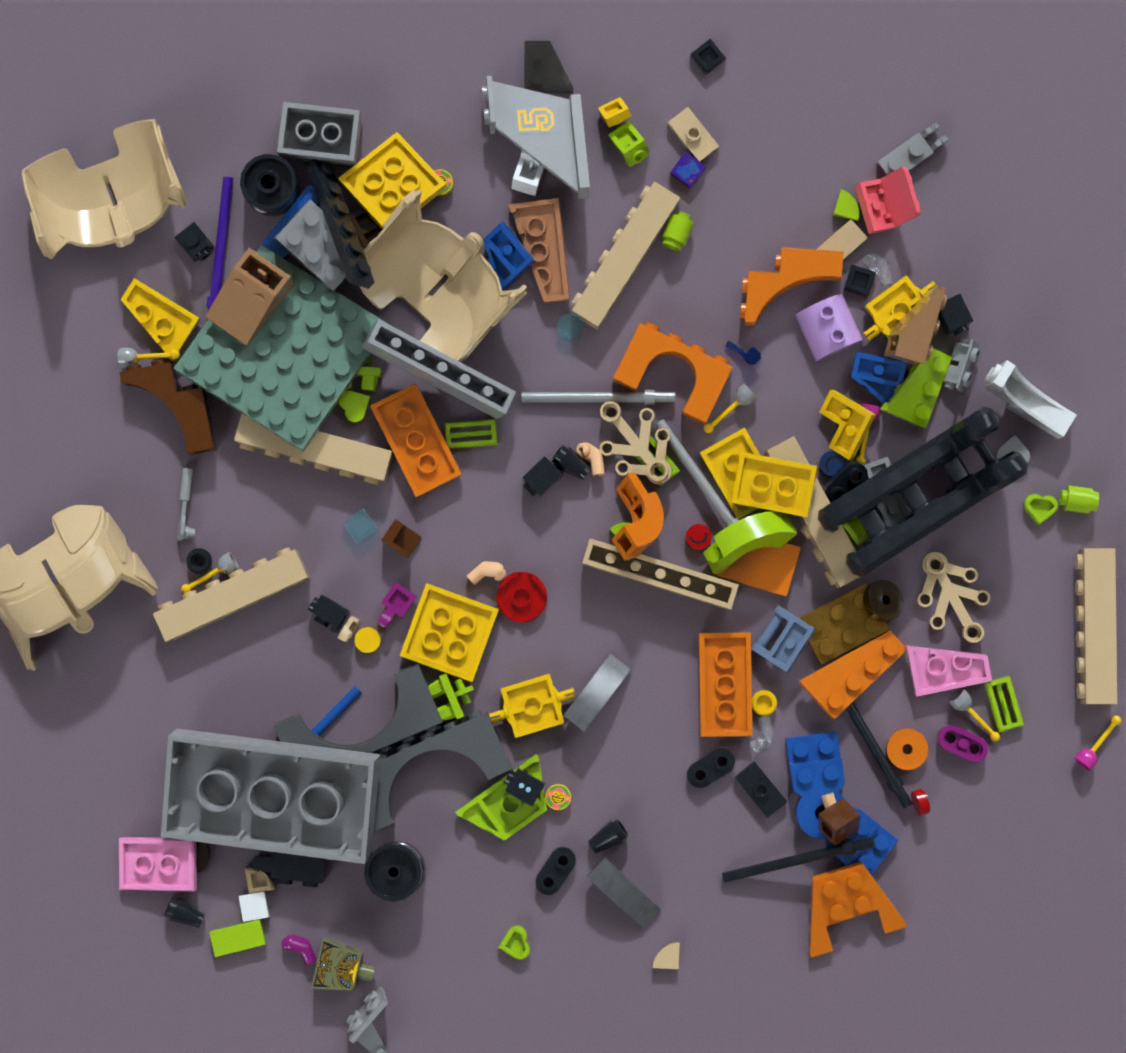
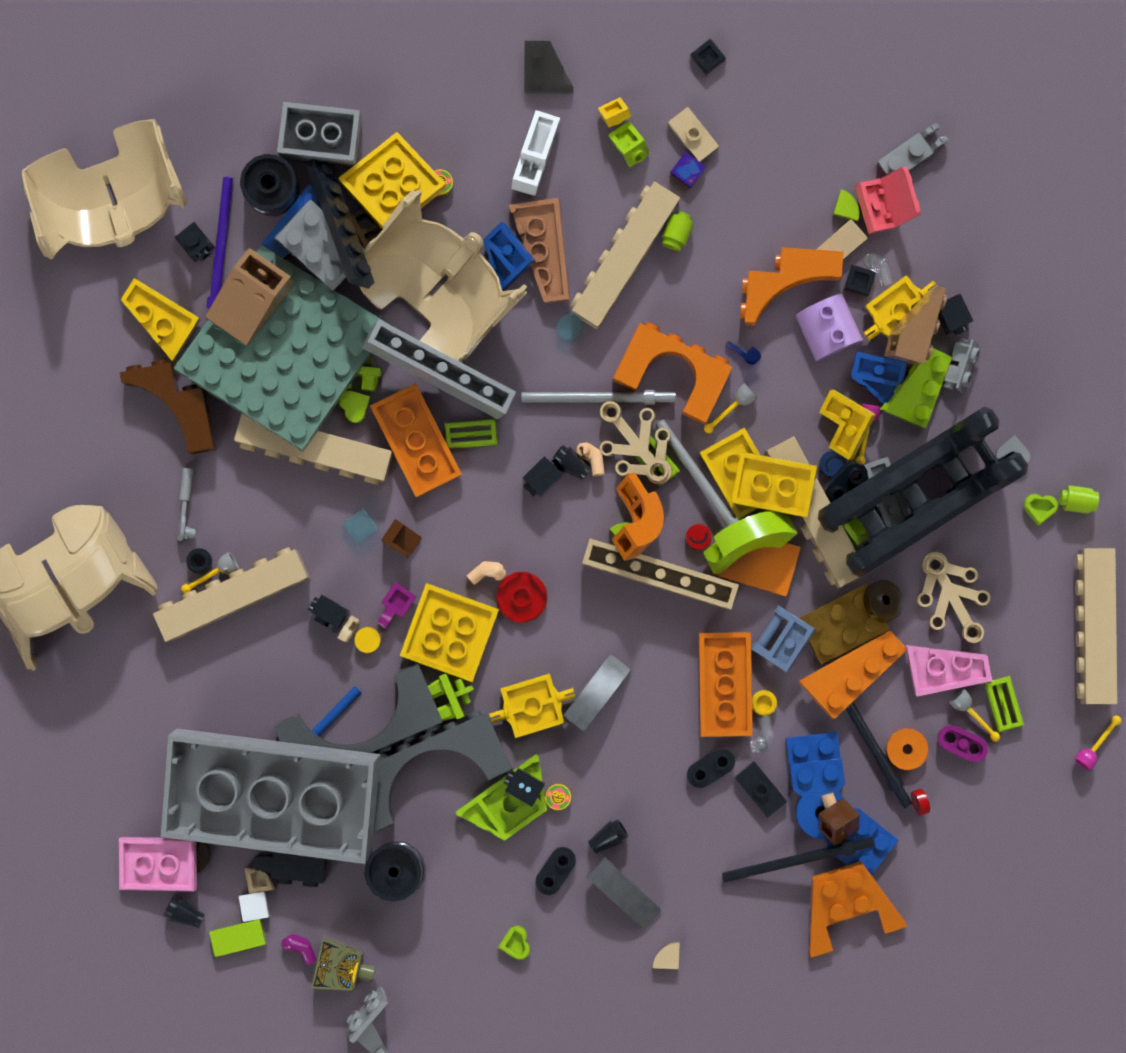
(129, 356): hinge -> none
(543, 127): light grey piece -> none
(1027, 400): white arch -> none

